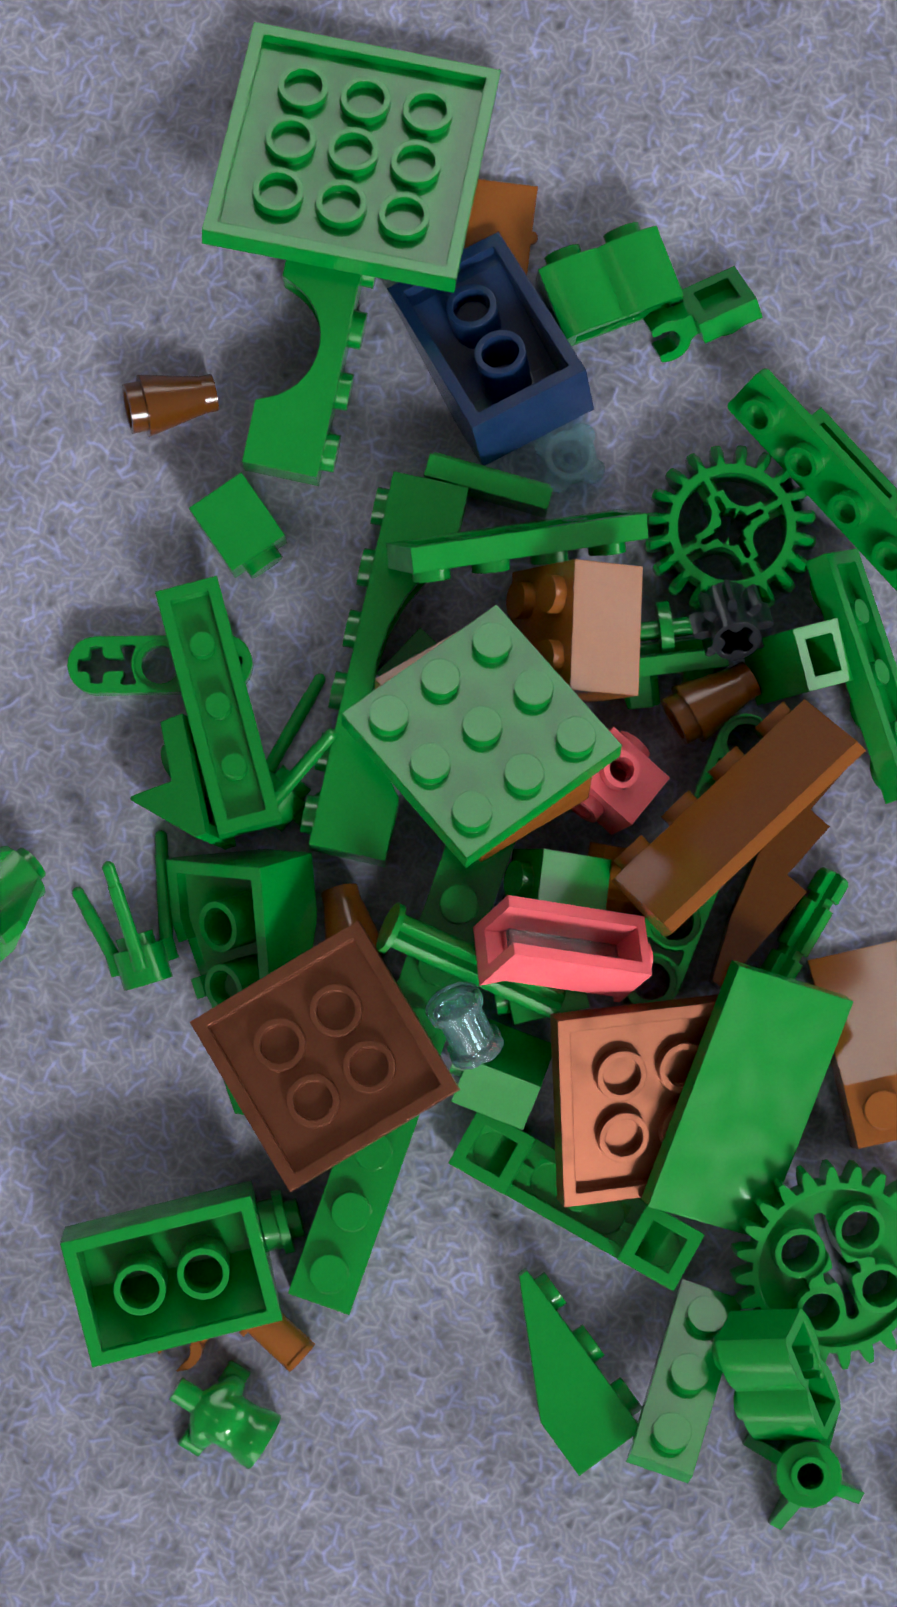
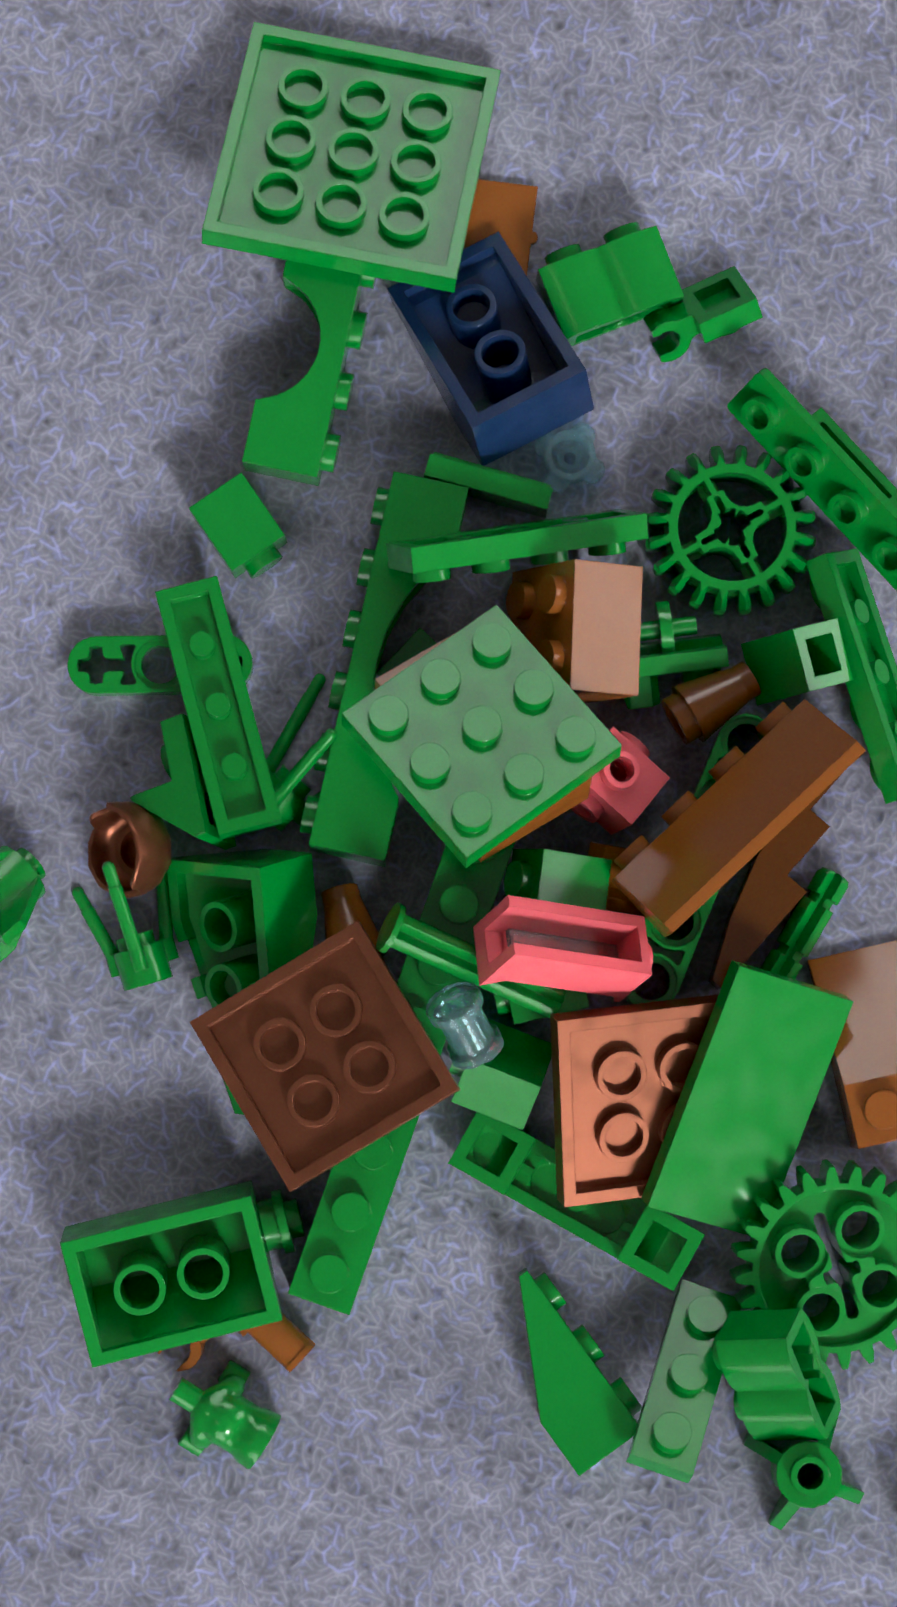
(133, 842): none -> copper hair
(166, 401): reddish brown cone -> none
(731, 620): black gear -> none

